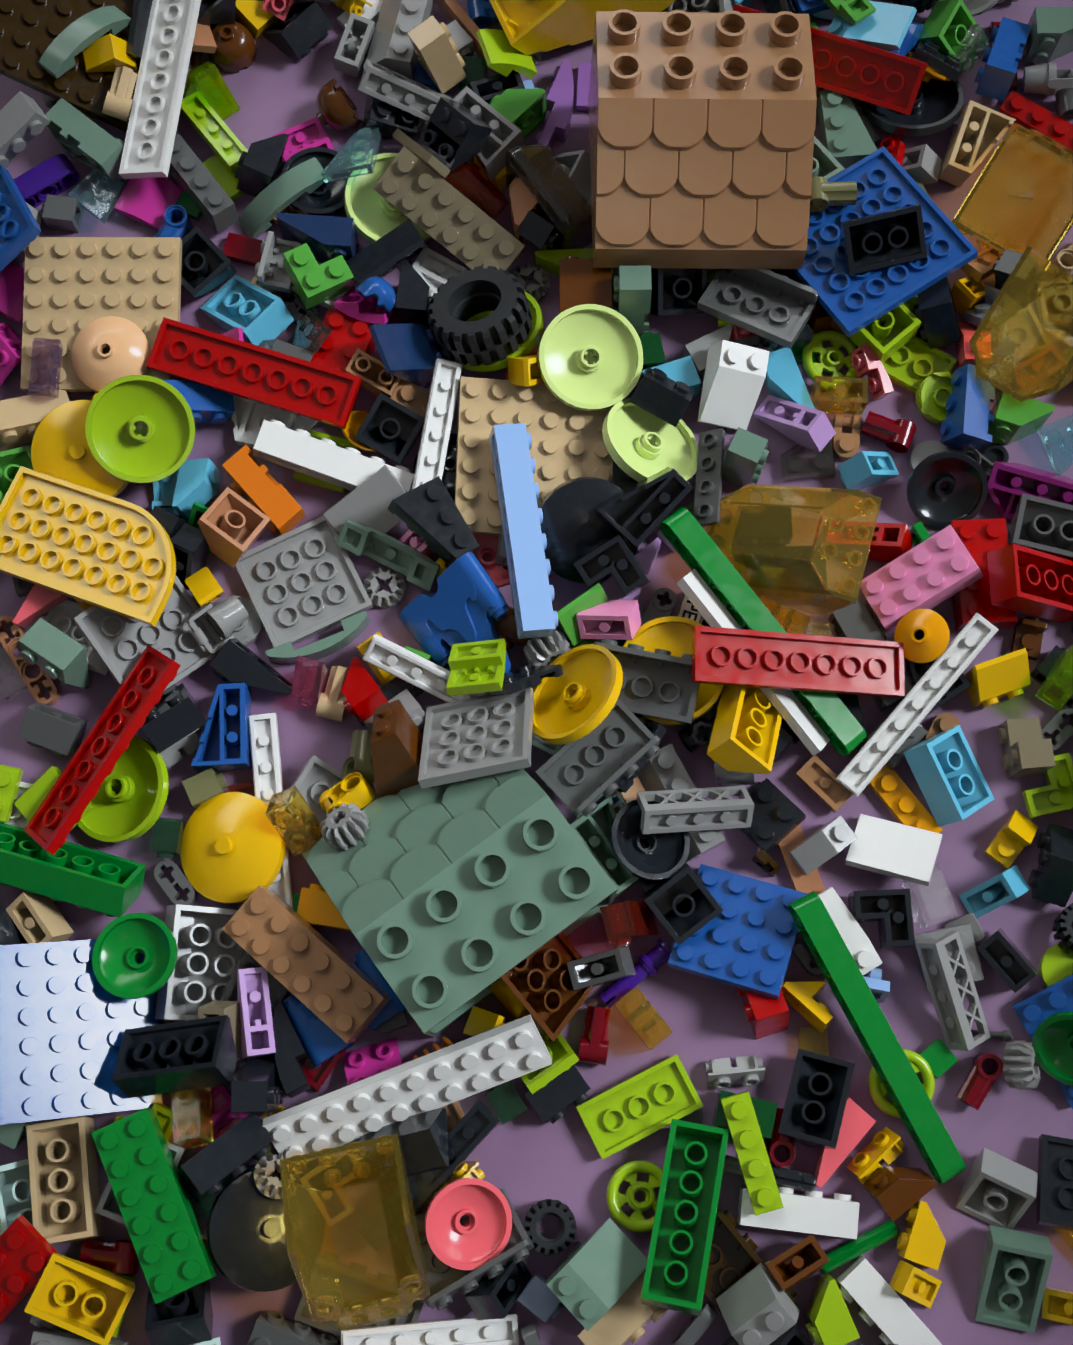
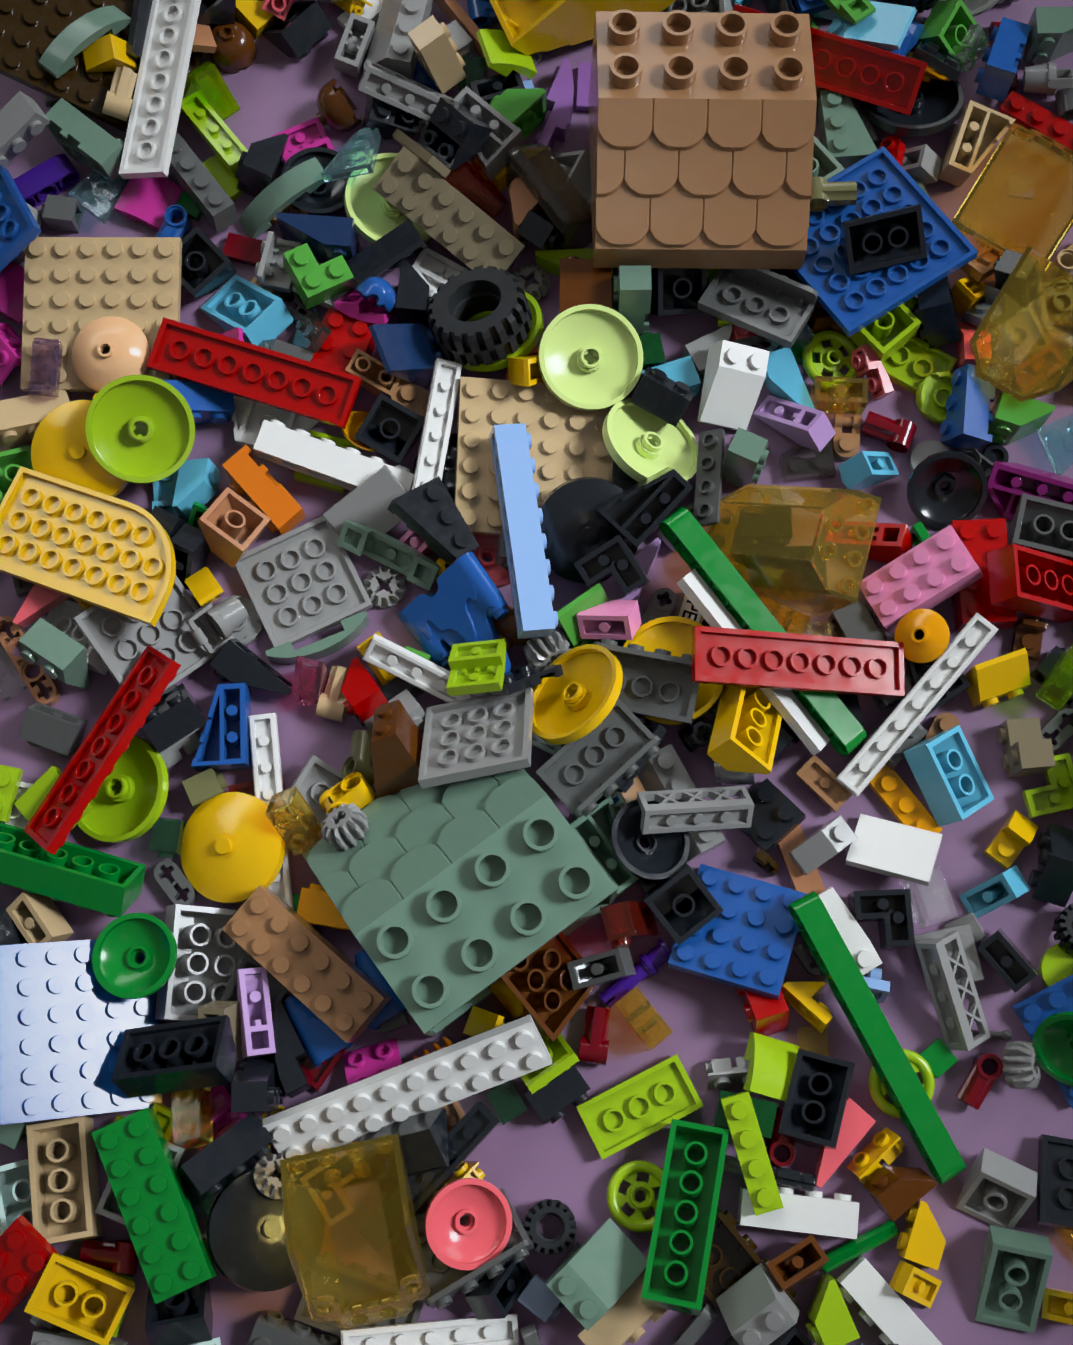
(769, 1066): none -> lime slope

